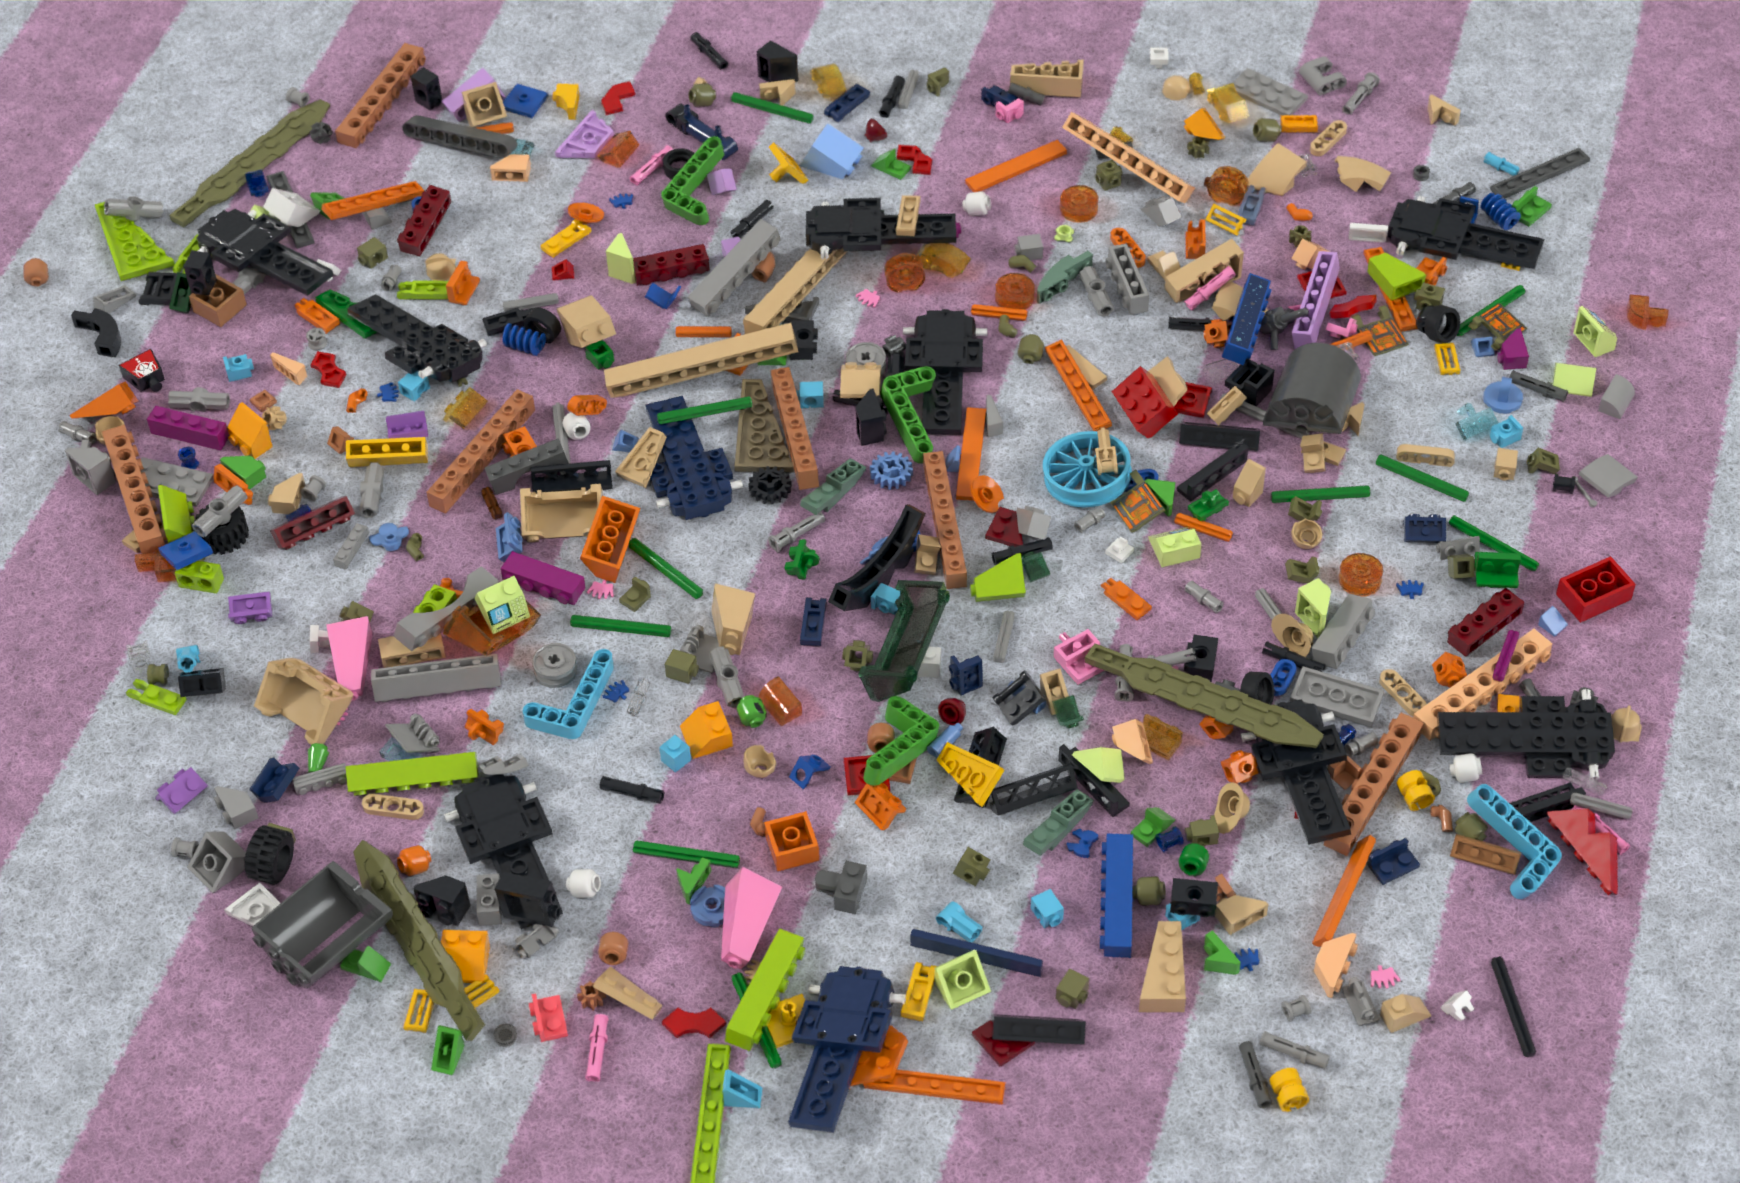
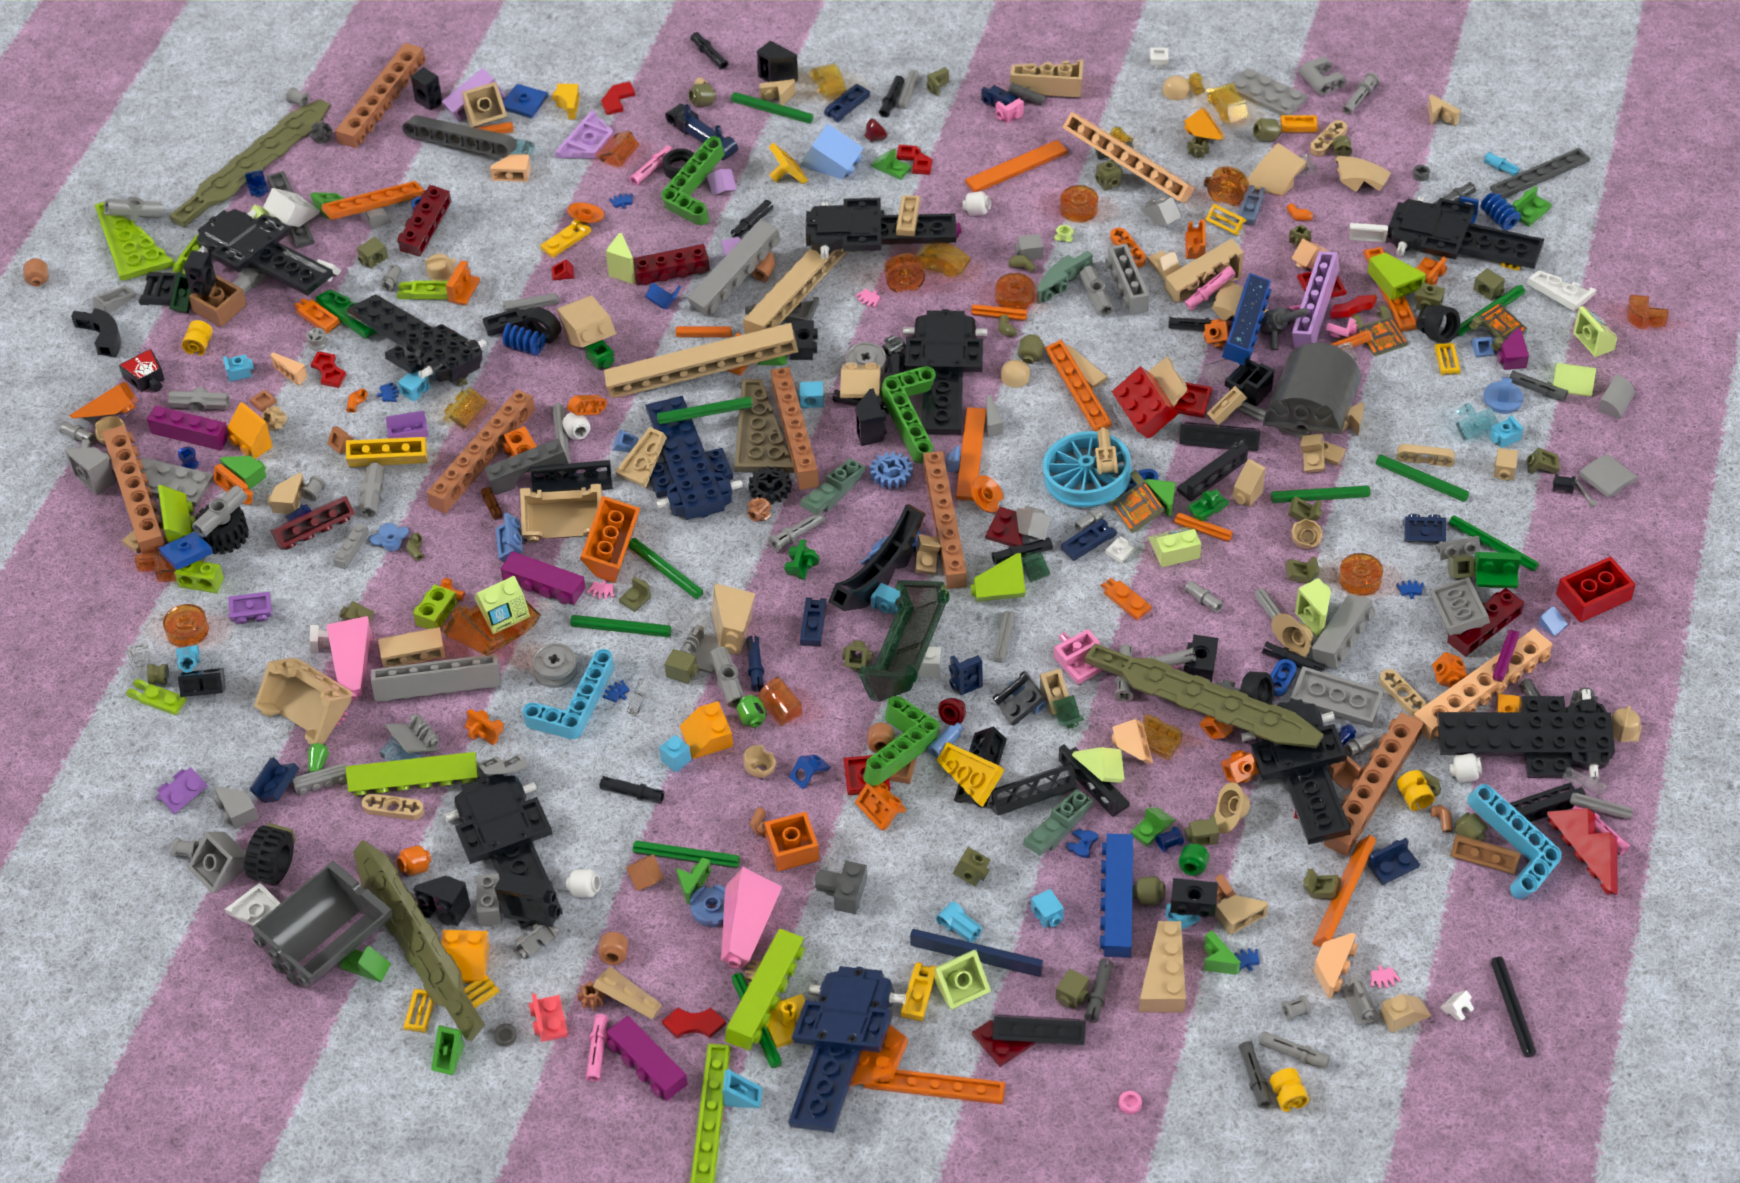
(186, 625): none -> clear orange wheel
(197, 337): none -> yellow wheel
(419, 627): light grey arch -> none
(645, 872): none -> nougat panel
(646, 1058): none -> magenta brick
(755, 668): none -> dark blue pin
(759, 509): none -> nougat gear
(1015, 373): none -> tan hair
(1088, 539): none -> dark blue plate
(1096, 997): none -> dark grey pin
(1130, 1102): none -> bright pink tile
(1321, 886): none -> olive bracket
(1342, 146): none -> olive wheel
(1459, 606): none -> light grey plate
(1489, 284): none -> olive brick
(1567, 294): none -> white wing

